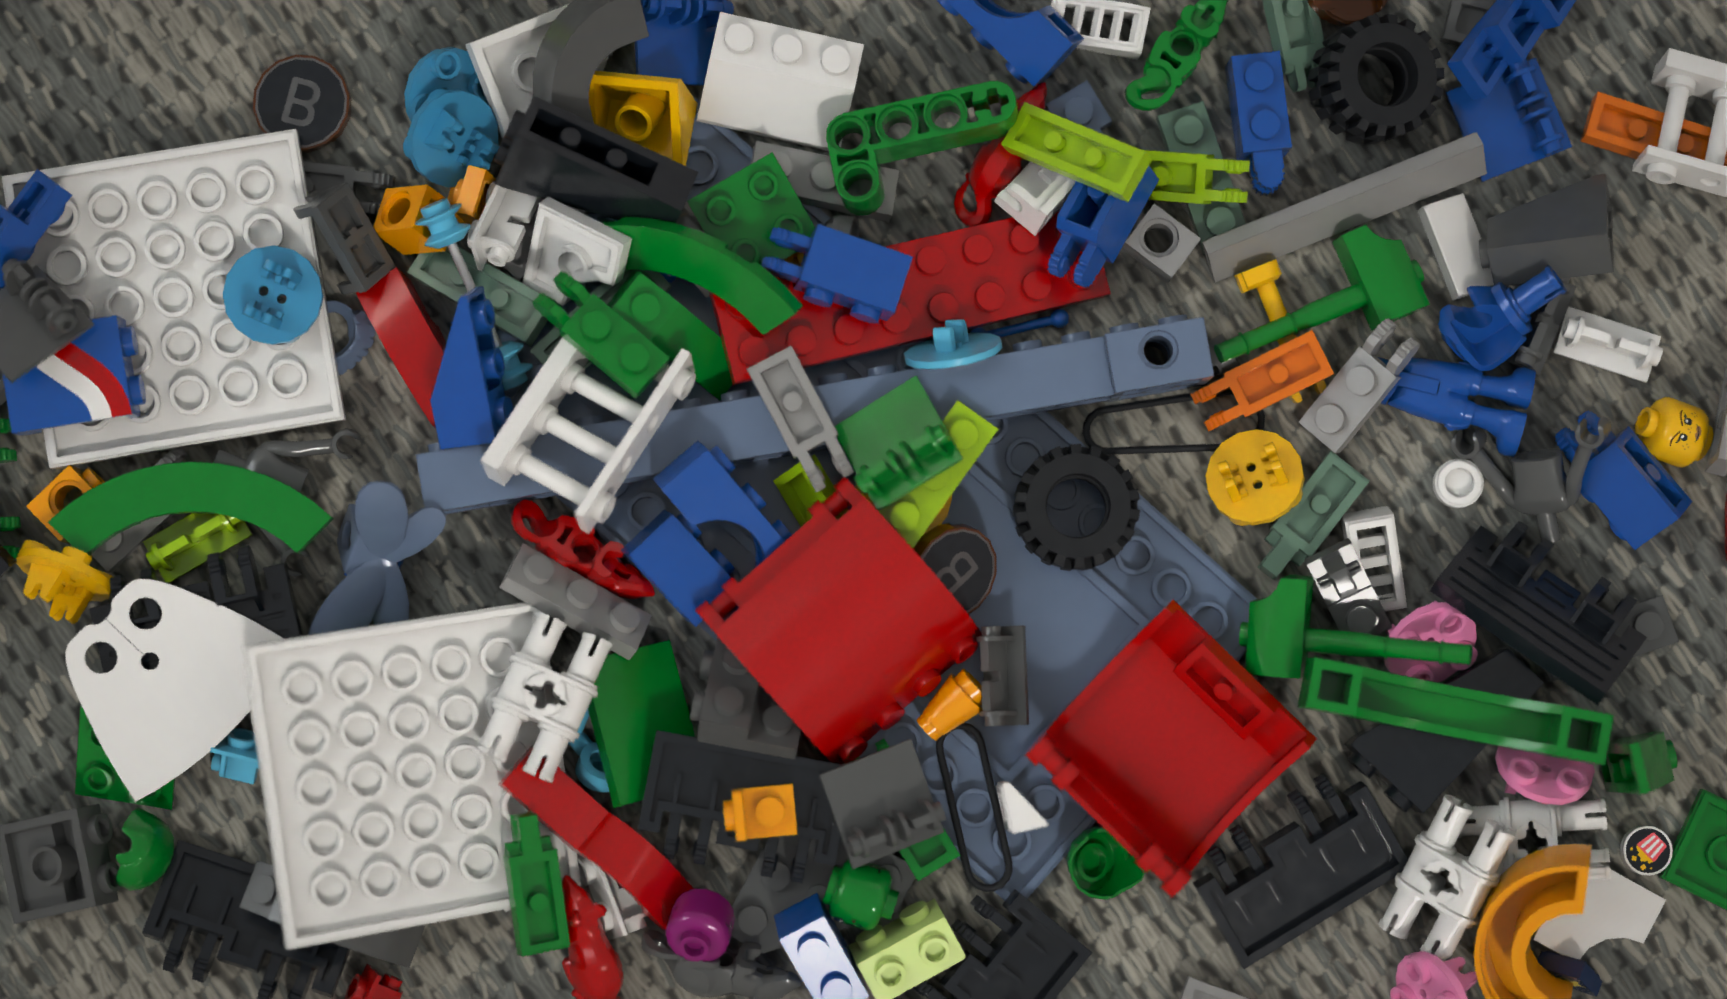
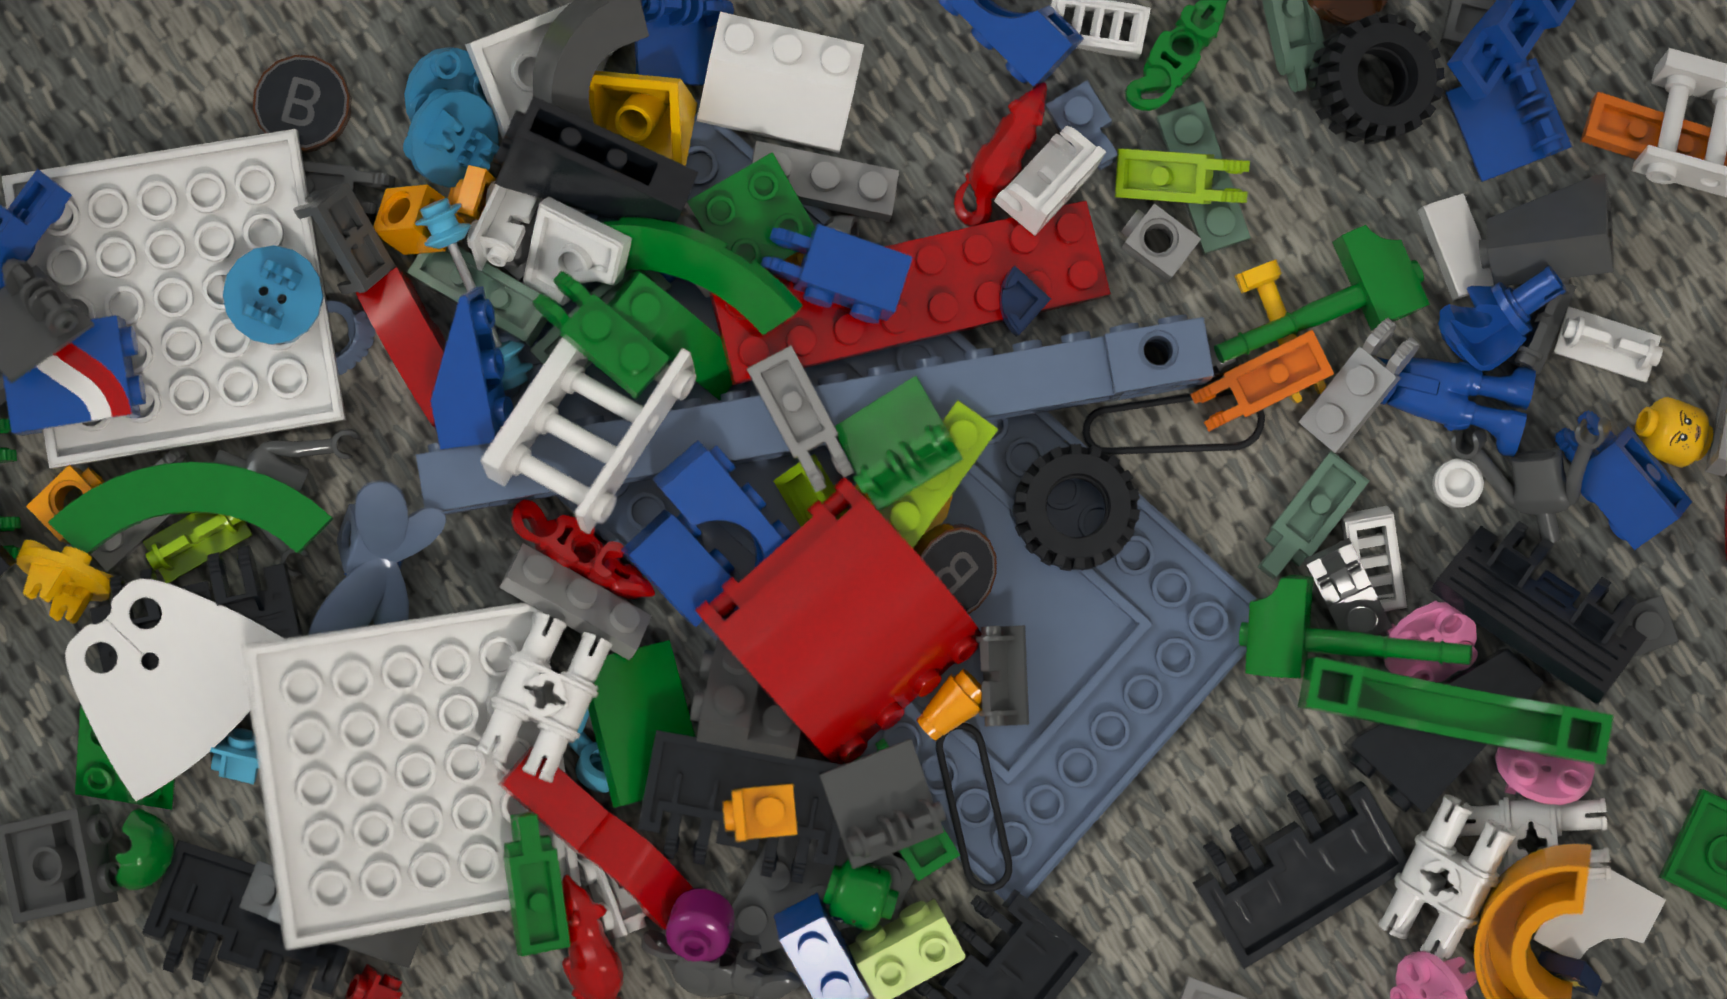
(922, 139): green beam -> none
(952, 347): medium azure piece -> none
(1016, 811): white slope -> none
(1020, 300): none -> dark blue tile
(1058, 318): blue hinge -> none
(1077, 152): lime plate -> none
(1097, 227): blue hinge -> none
(1101, 865): green hair -> none
(1170, 745): red hinge -> none
(1259, 116): blue hinge -> none
(1277, 469): yellow plate -> none
(1345, 207): light grey tile -> none
(1639, 763): green slope -> none
(1646, 850): tile -> none

